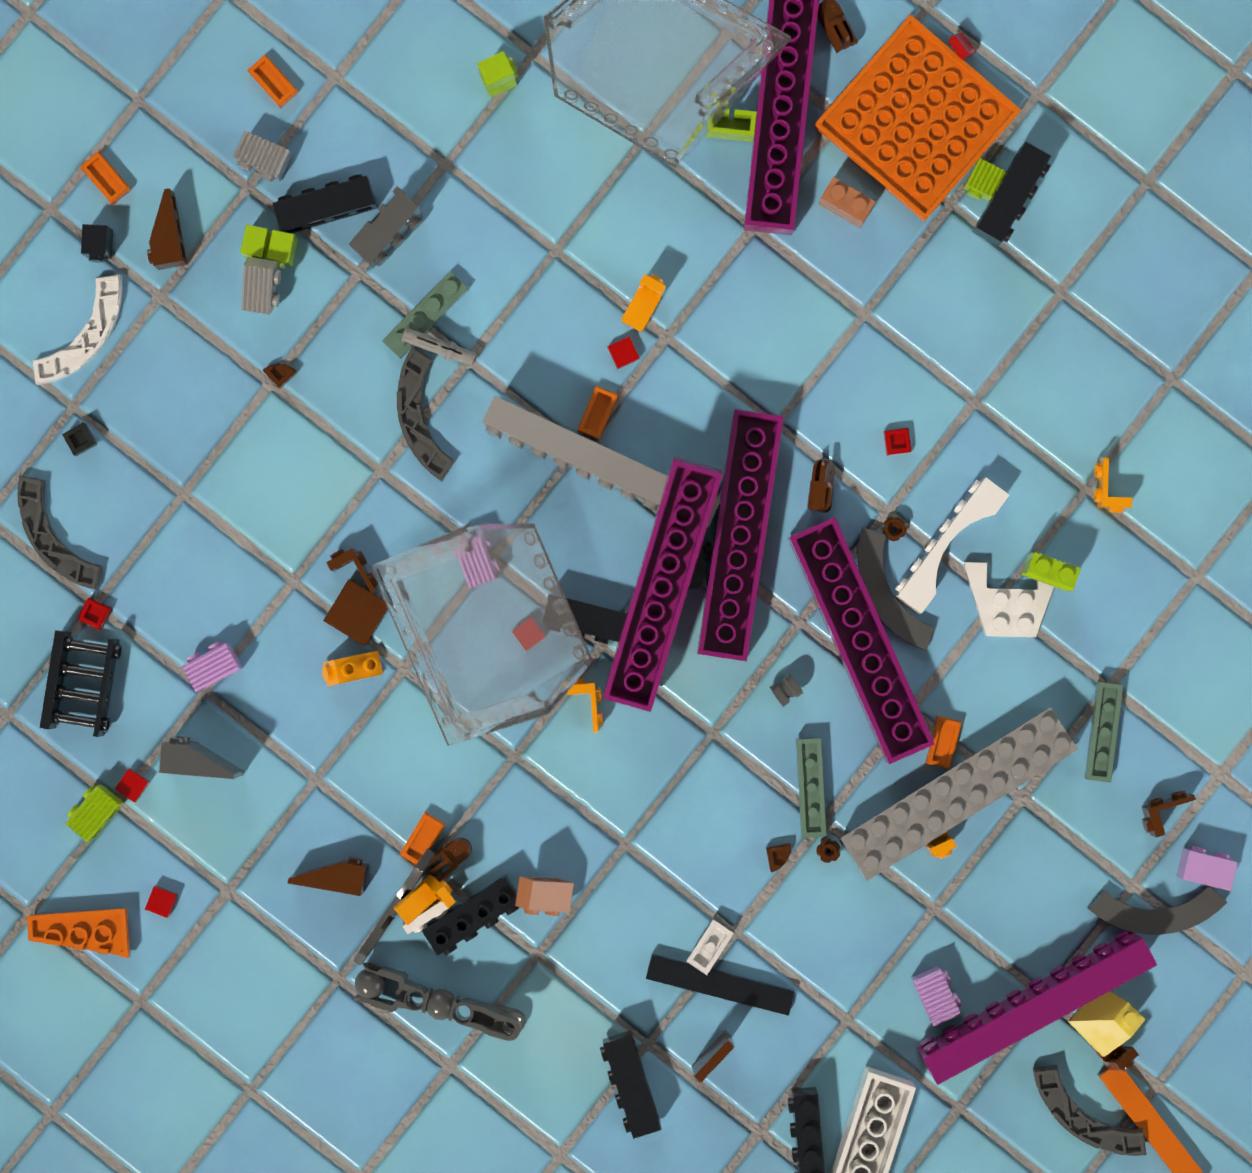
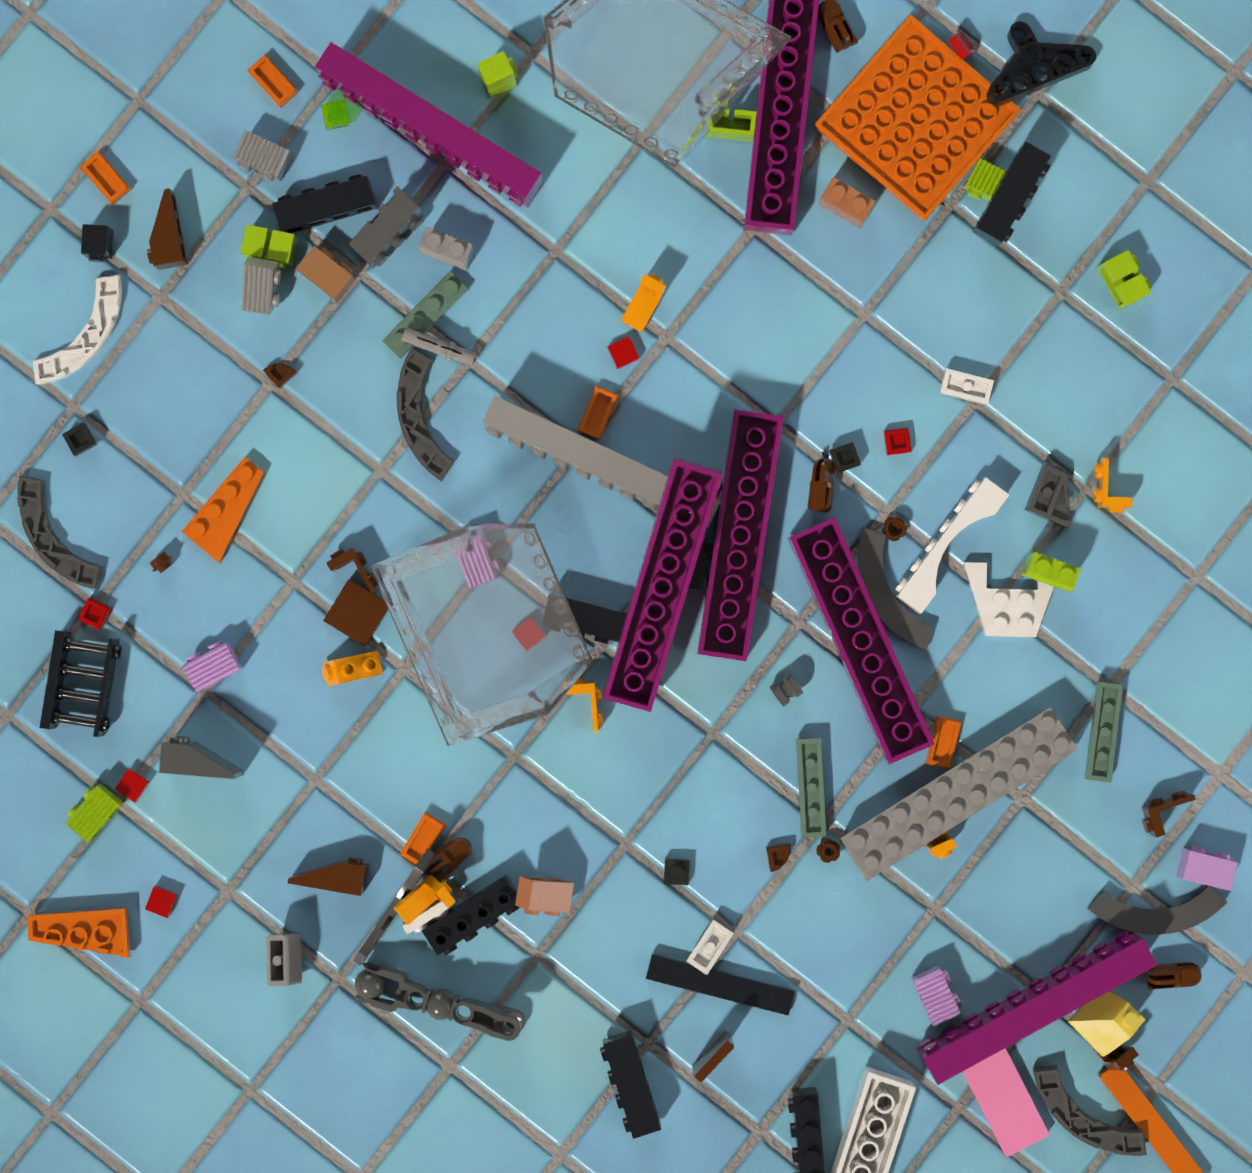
(161, 562): none -> reddish brown plate
(220, 516): none -> orange wing
(284, 959): none -> light grey brick
(326, 273): none -> medium nougat brick
(335, 114): none -> clear neon green plate
(429, 125): none -> magenta brick
(446, 248): none -> light grey brick
(676, 871): none -> pearl dark grey plate
(845, 457): none -> pearl dark grey plate
(966, 386): none -> white plate
(1006, 1103): none -> bright pink tile
(1046, 60): none -> black beam
(1050, 496): none -> dark grey wing
(1124, 279): none -> lime piece
(1173, 975): none -> reddish brown arm

